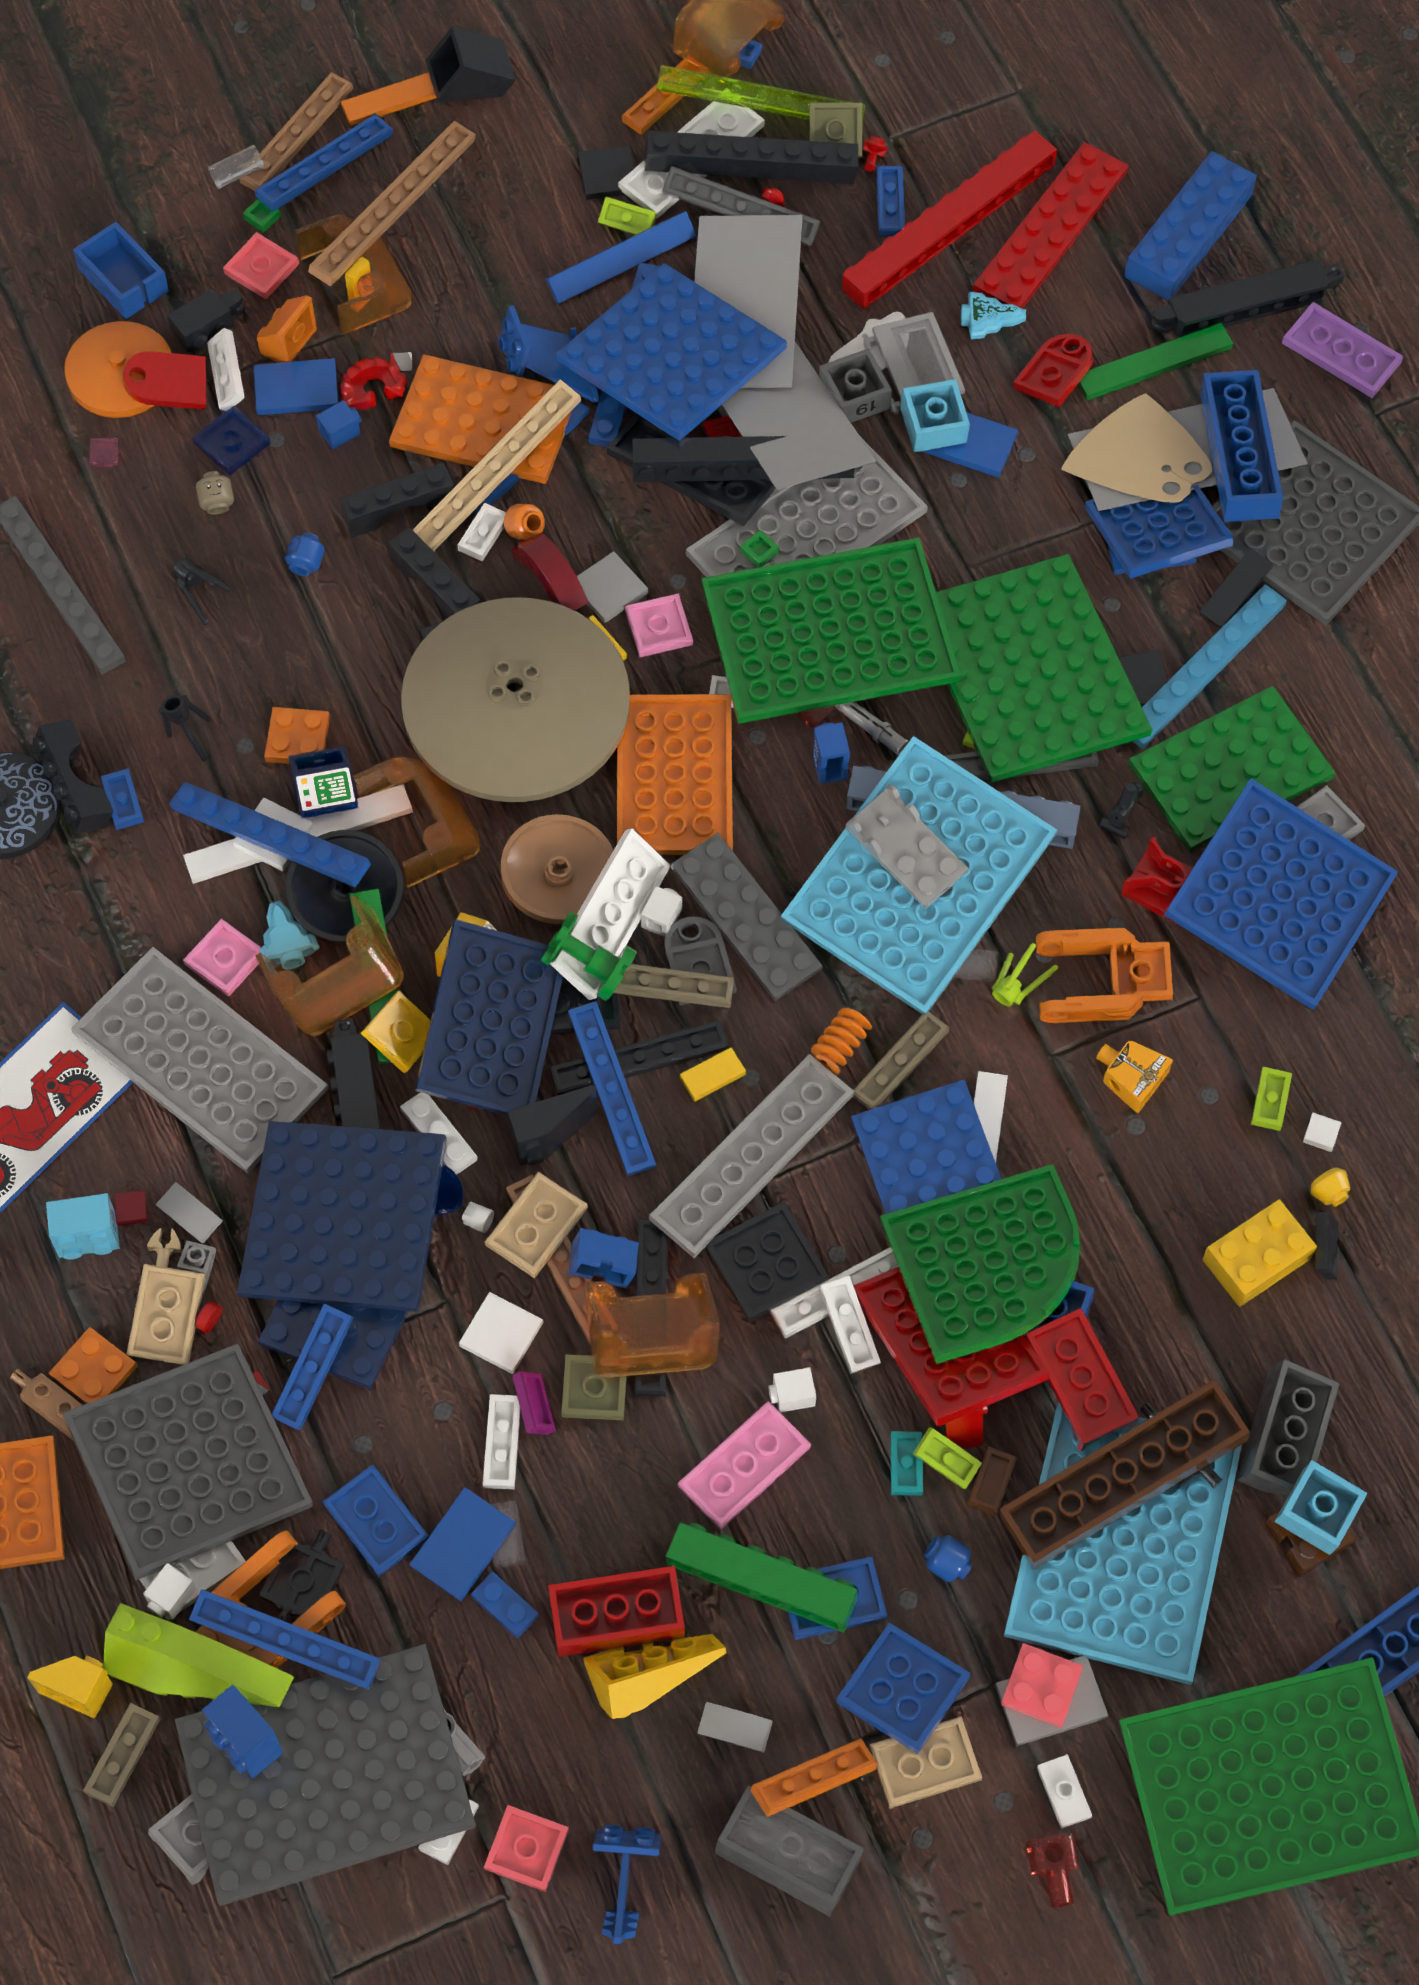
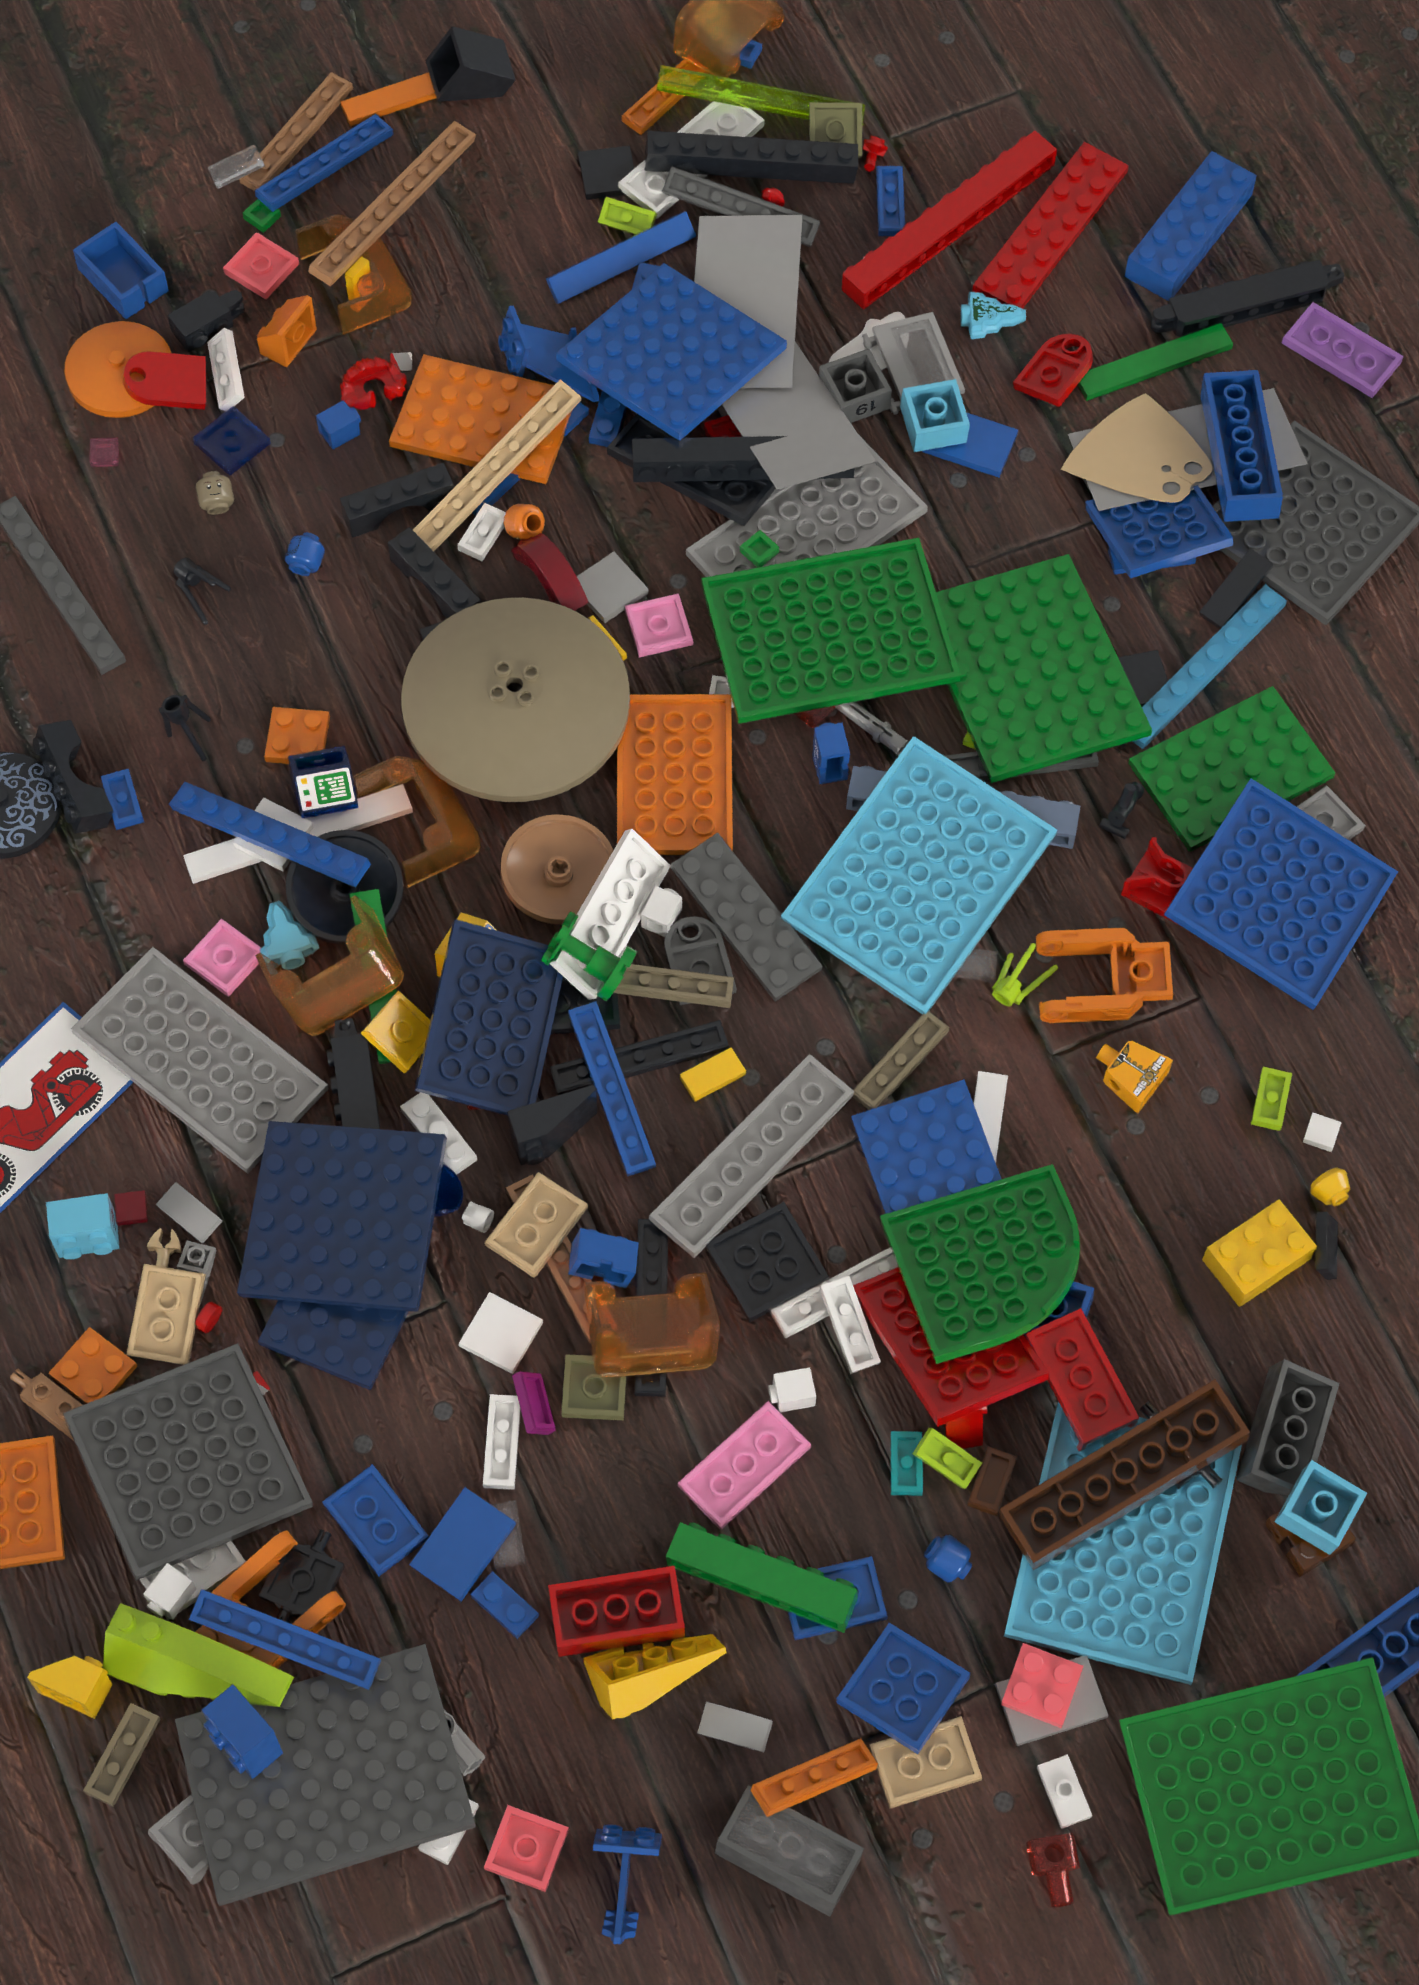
(295, 386): blue tile -> none
(312, 1367): blue plate -> none
(839, 1037): orange piece -> none
(906, 847): light grey hinge -> none

